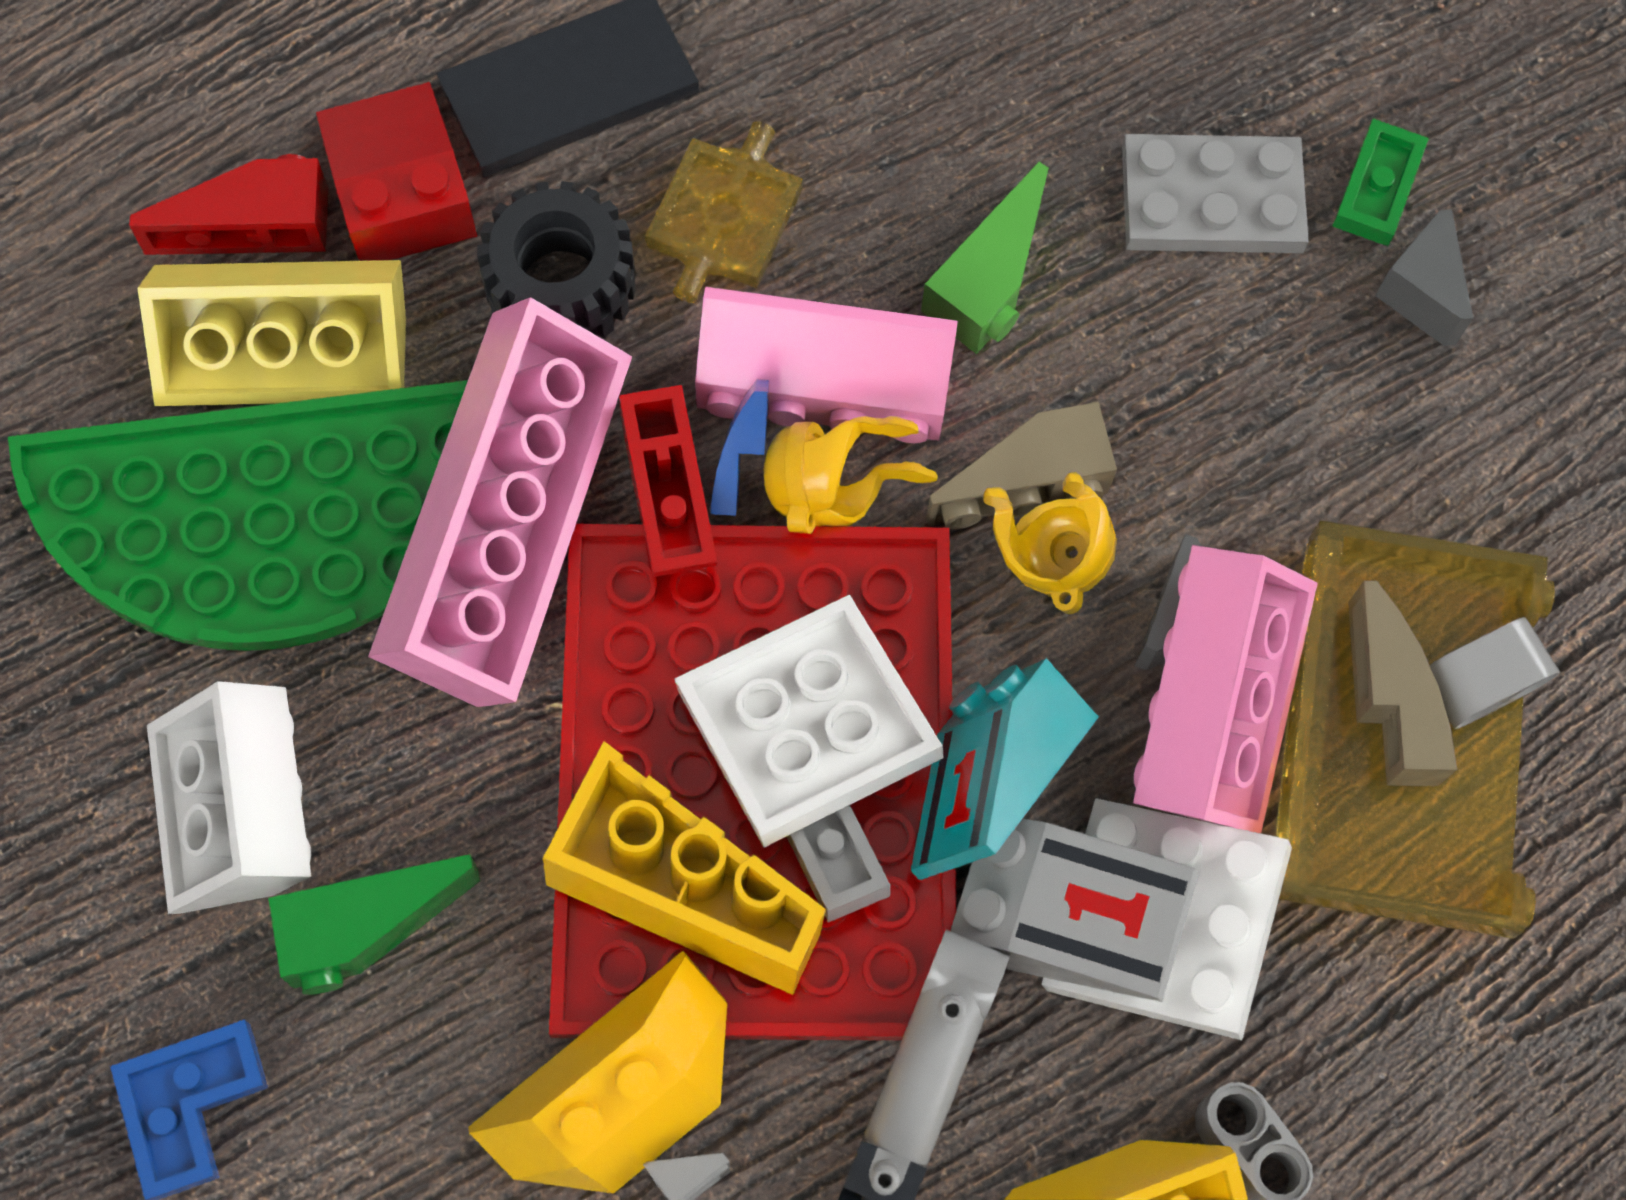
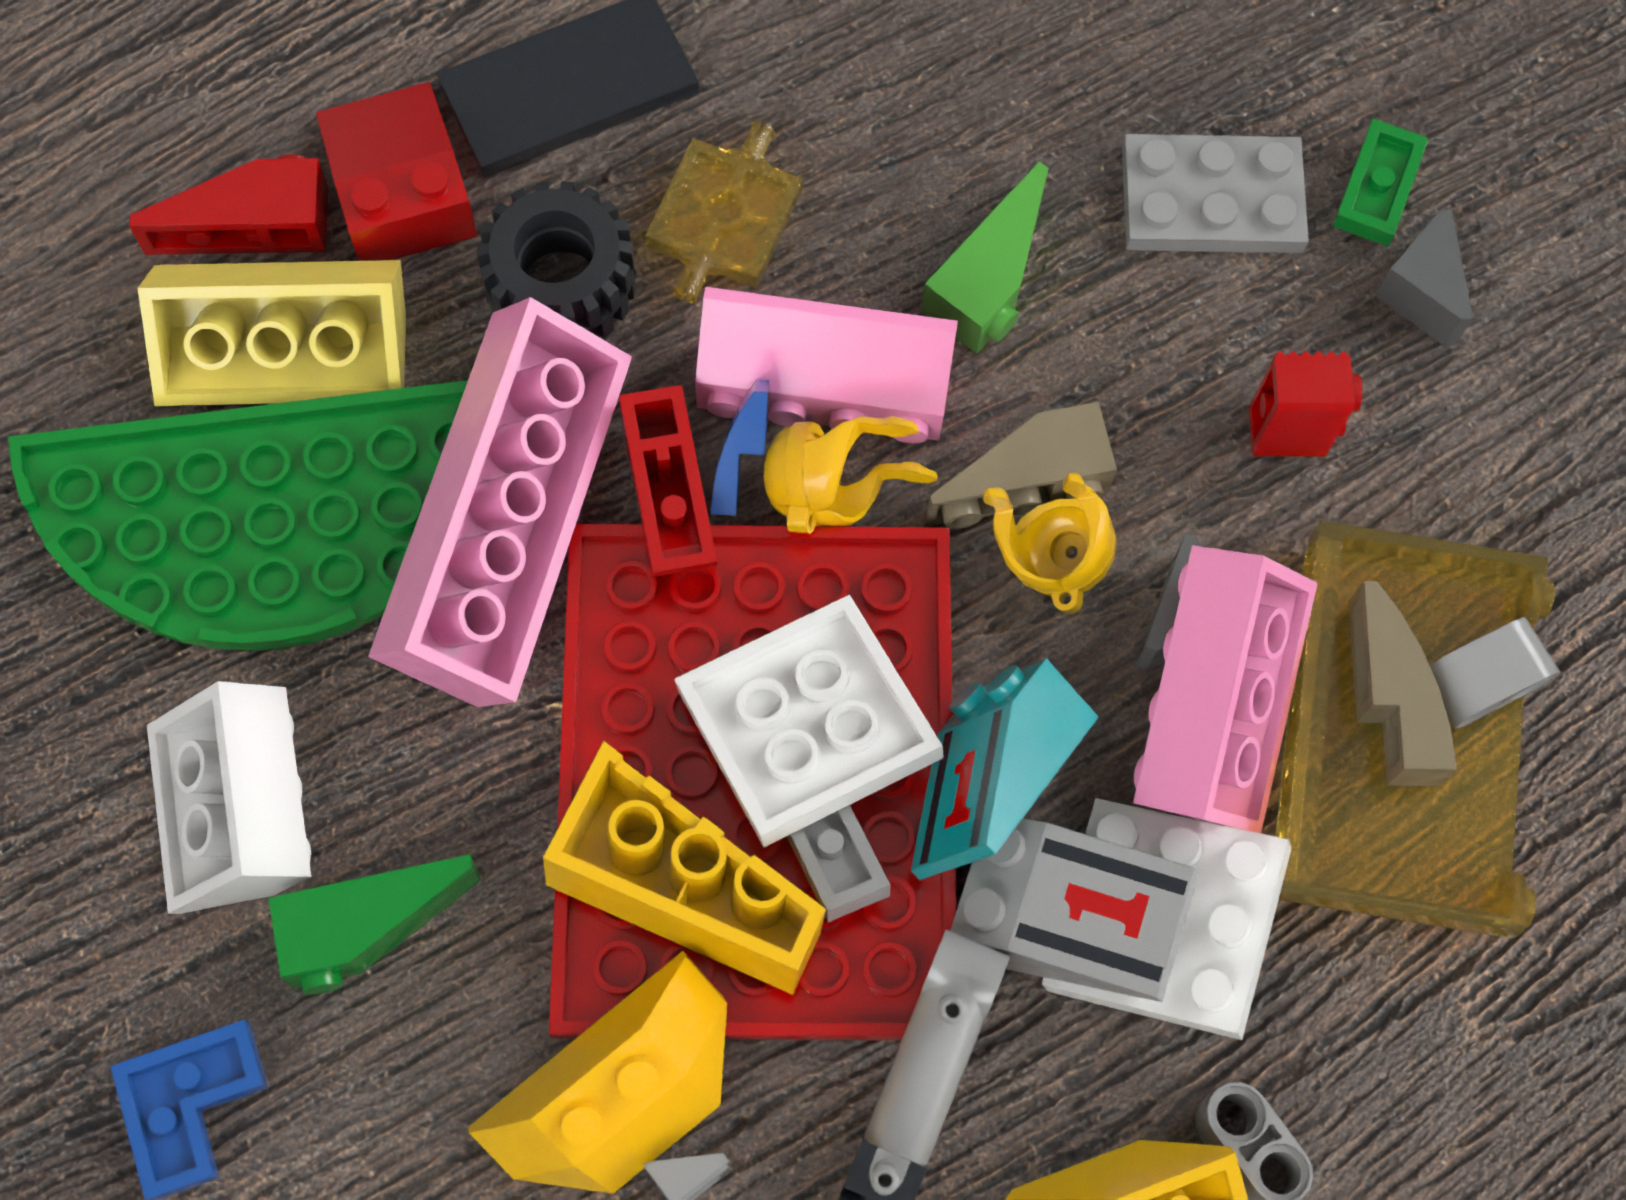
(1303, 404): none -> red brick

